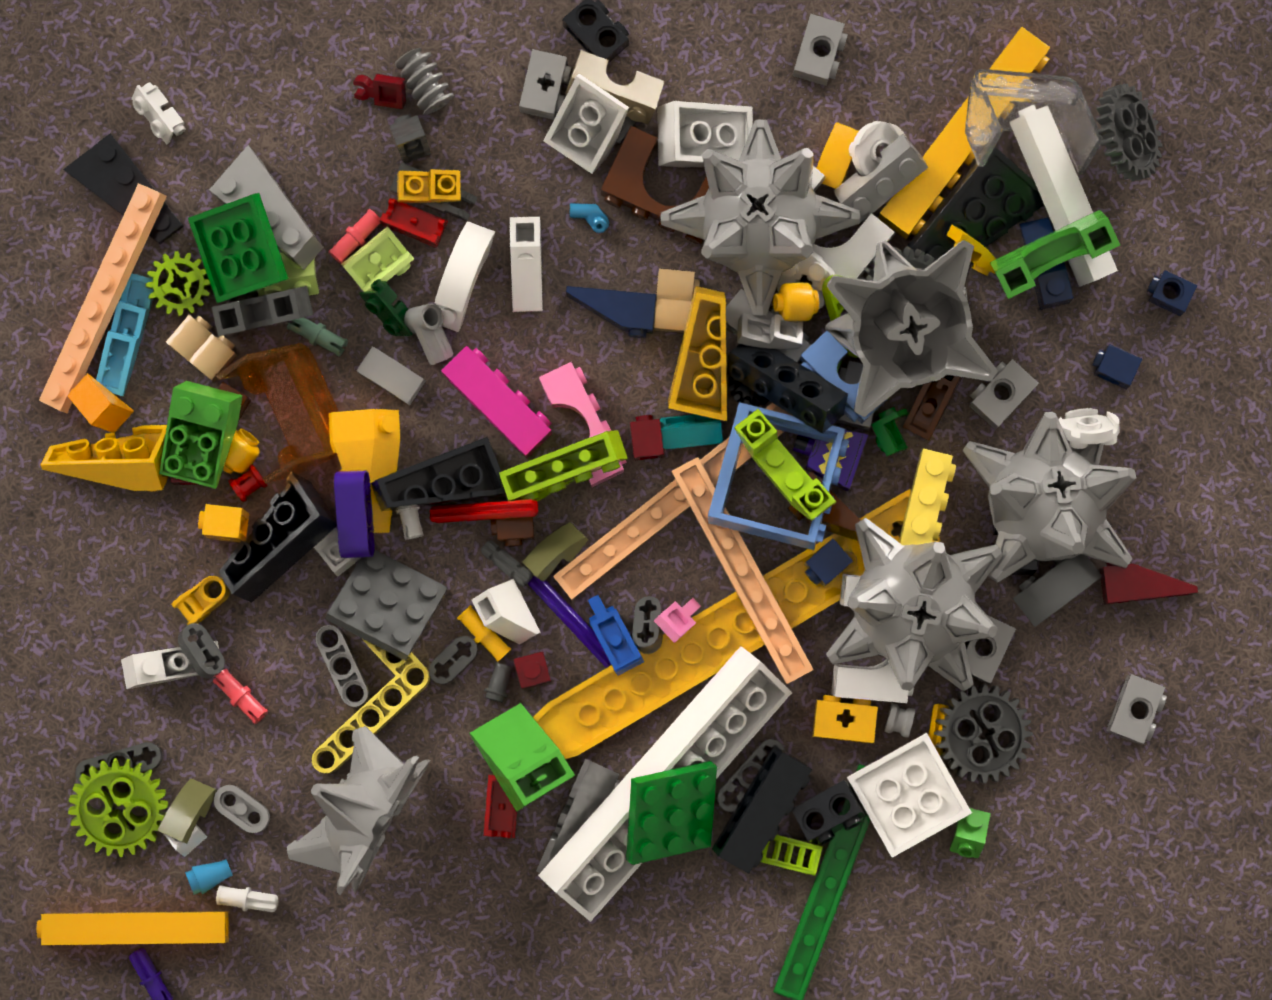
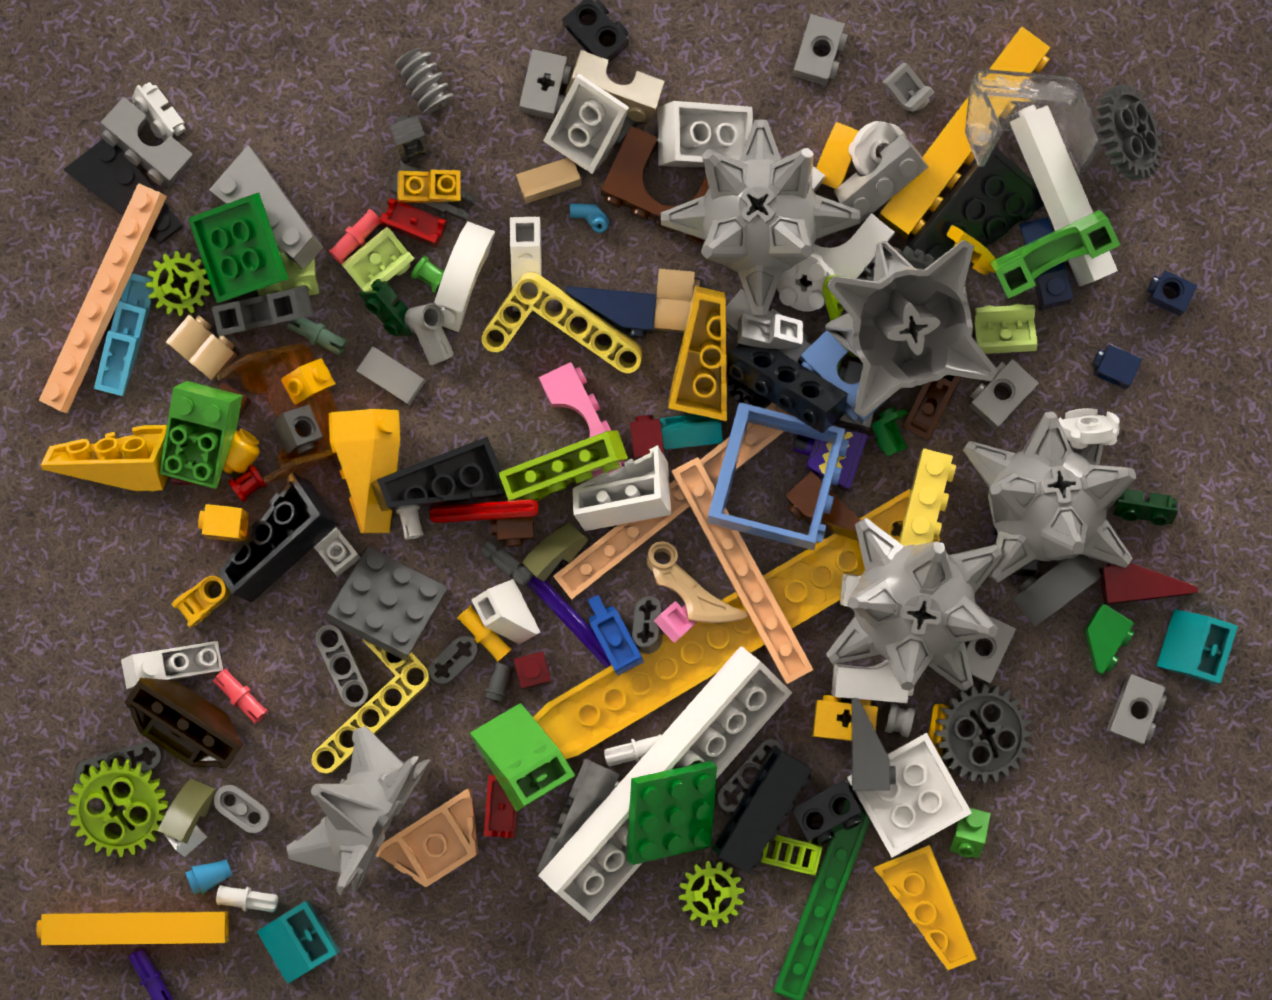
(99, 404): light orange slope -> none
(162, 162): none -> light grey arch
(183, 723): none -> dark brown wedge
(201, 651): dark grey beam -> none
(298, 941): none -> teal slope
(305, 421): none -> dark grey brick
(308, 381): none -> yellow bracket
(354, 514): dark purple beam -> none
(386, 90): dark red plate -> none
(428, 273): none -> bright green bush
(435, 842): none -> light nougat wing
(496, 401): dark pink brick -> none
(549, 180): none -> tan panel
(562, 320): none -> light yellow beam
(625, 495): none -> white wedge
(629, 751): none -> white axle
(697, 895): none -> lime gear
(699, 602): none -> tan piece
(781, 468): lime slope -> none
(796, 301): yellow head -> none
(827, 563): dark blue brick -> none
(869, 759): none -> dark grey slope
(907, 88): none -> light grey bracket
(924, 895): none -> yellow wing
(1005, 328): none -> yellowish green bracket
(1105, 635): none -> green slope
(1159, 510): none -> dark green hinge
(1197, 646): none -> teal slope

